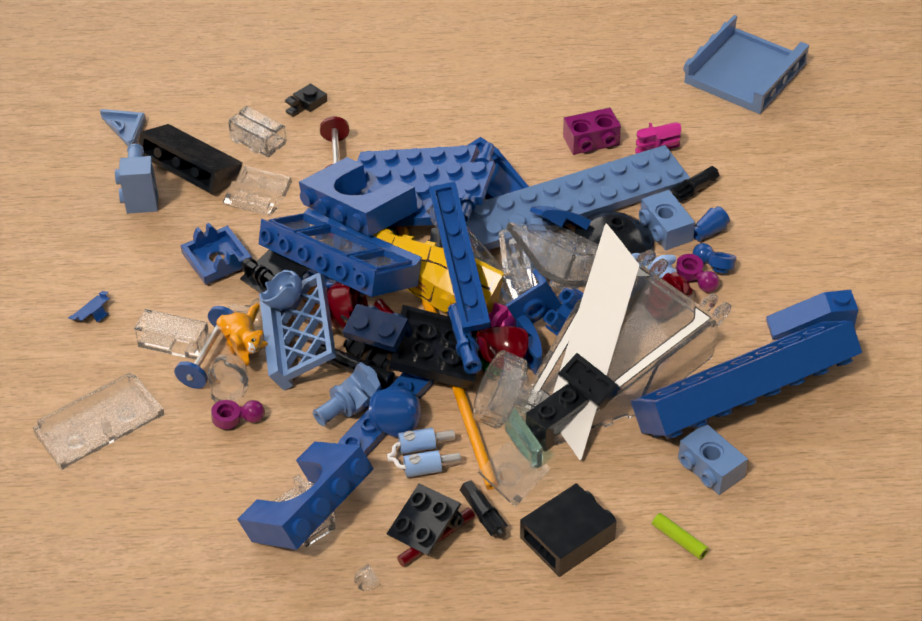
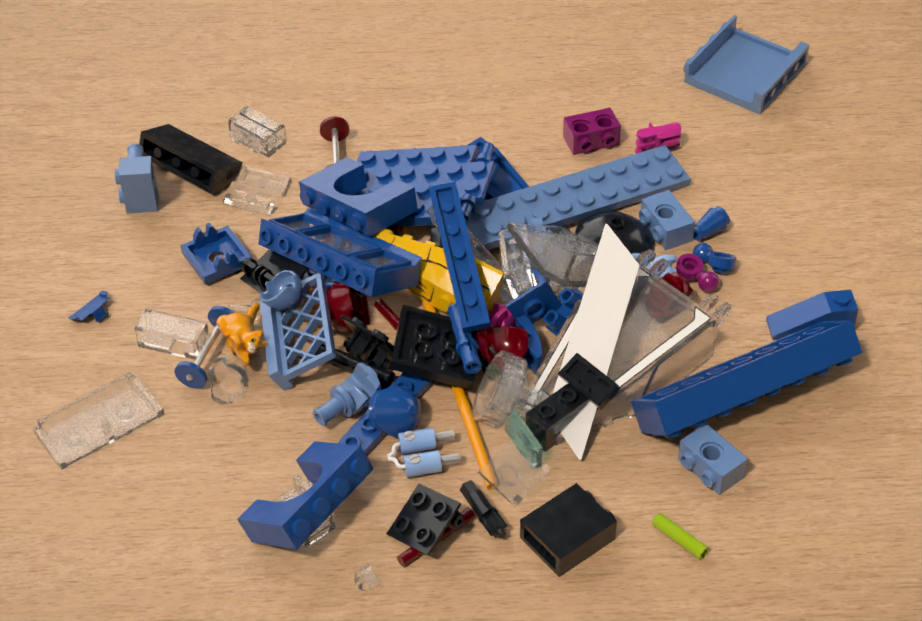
(124, 124): medium blue tile -> none
(252, 412): magenta plate -> none
(306, 98): black plate -> none
(377, 327): dark blue bracket -> none
(558, 216): blue slope -> none
(695, 183): black piece -> none

